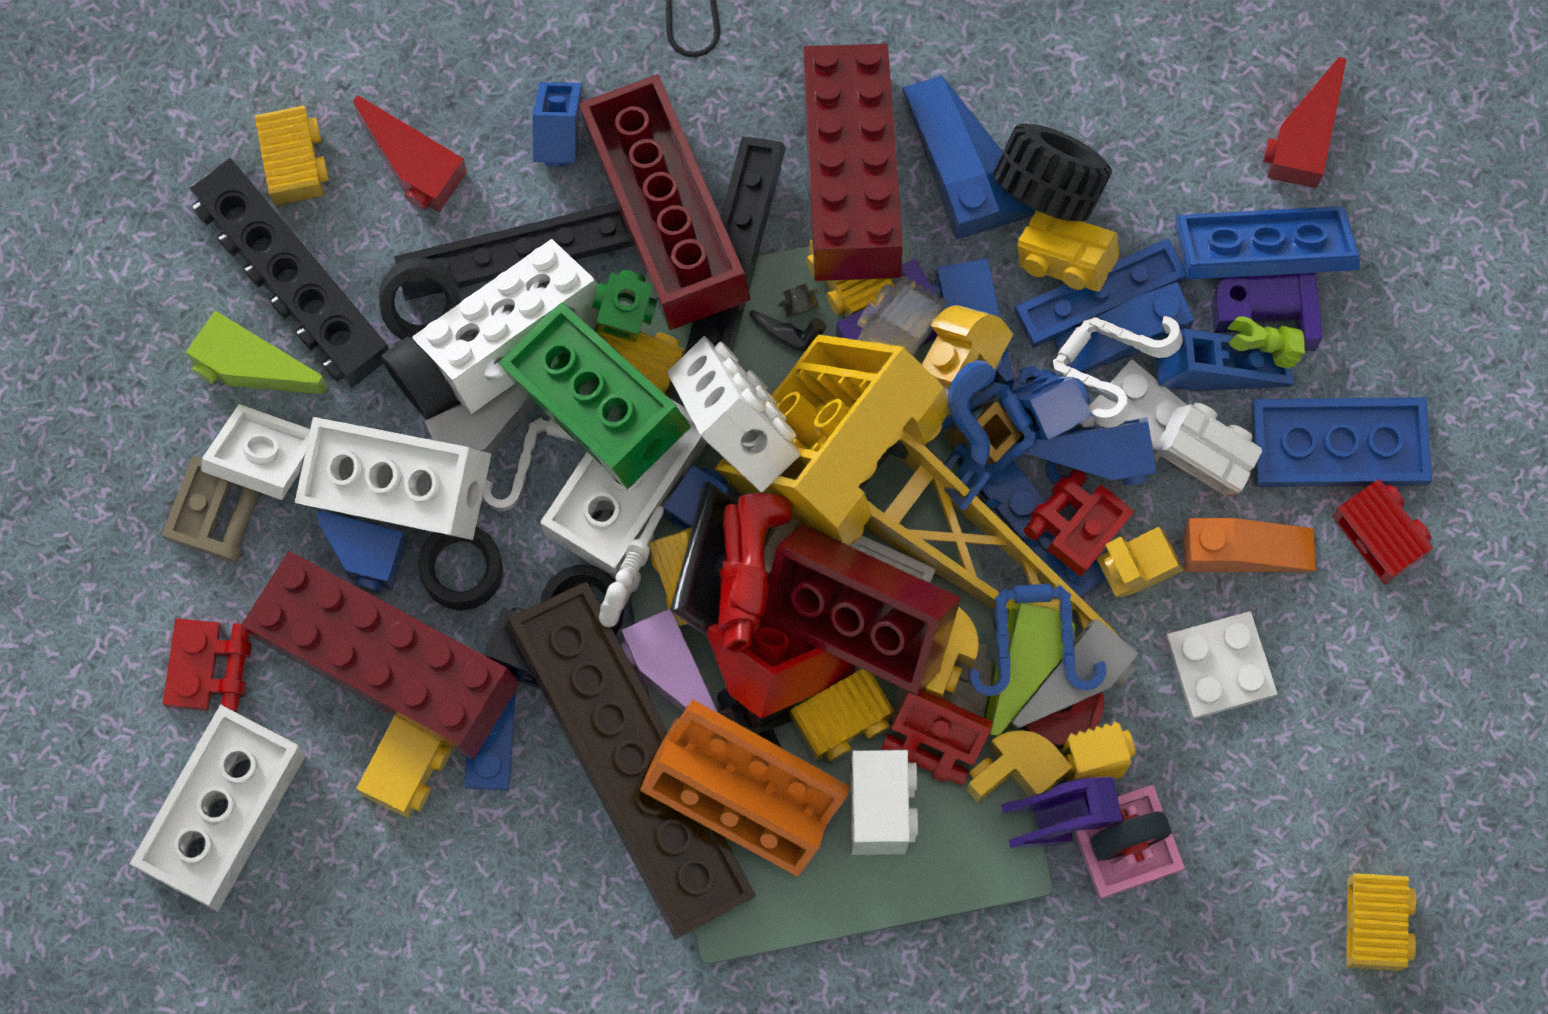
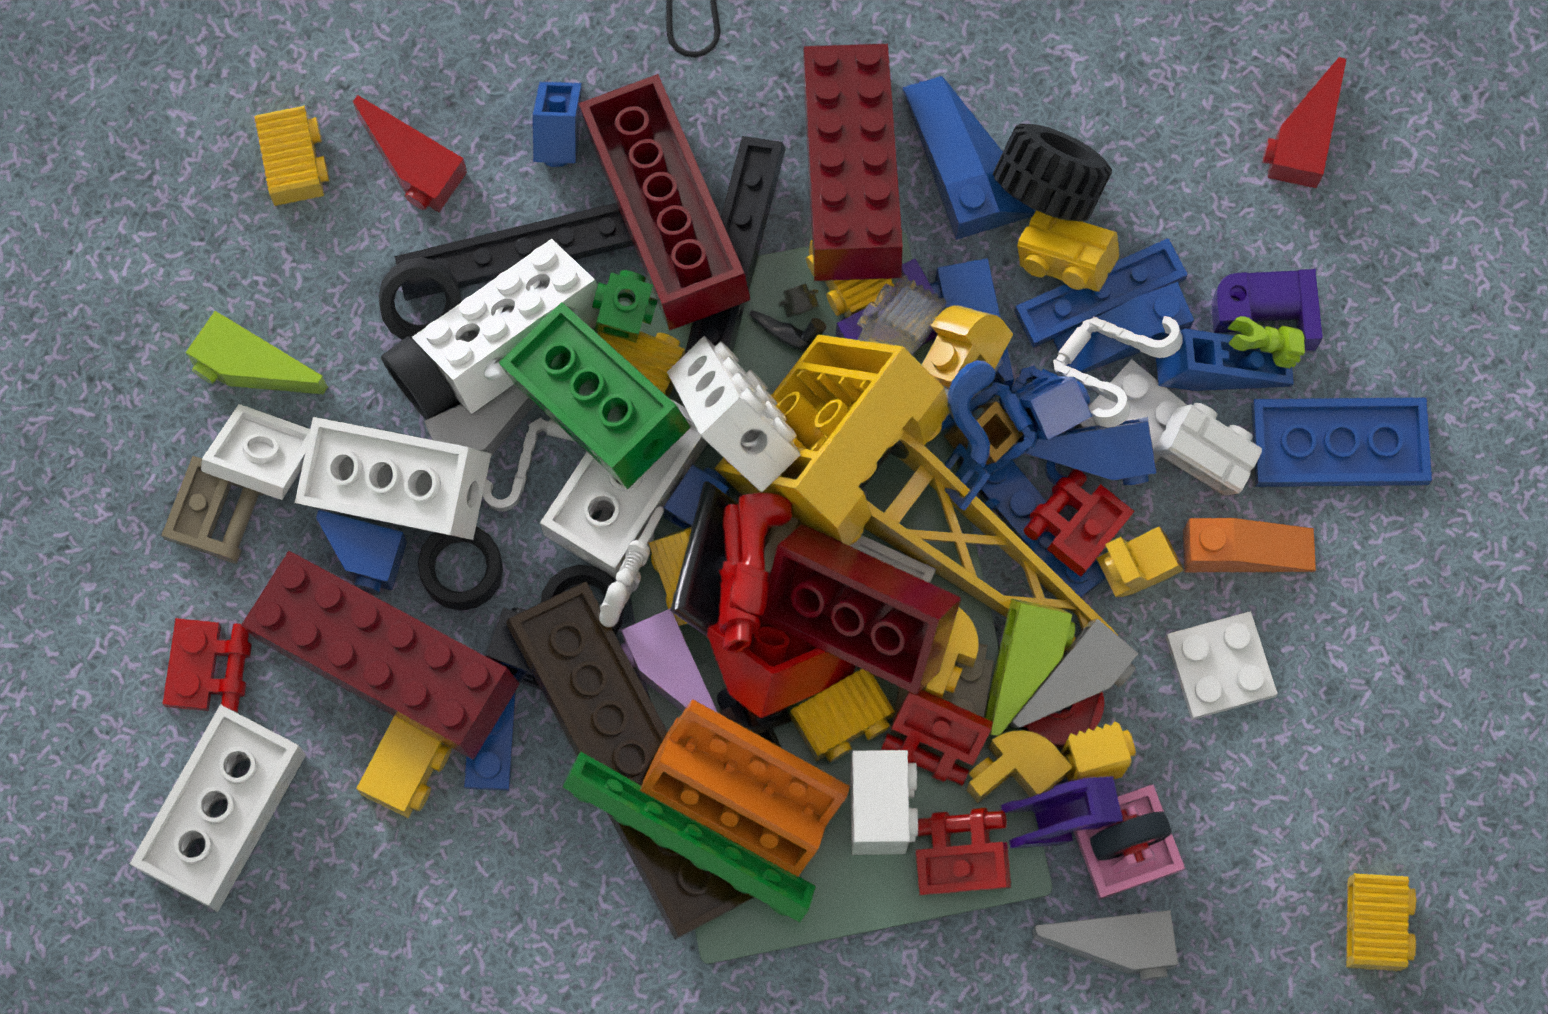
(230, 188): black brick -> none
(705, 848): none -> green plate
(964, 866): none -> red plate
(1034, 594): blue piece -> none
(1125, 943): none -> light grey slope
(1267, 242): blue tile -> none
(1383, 530): red brick -> none

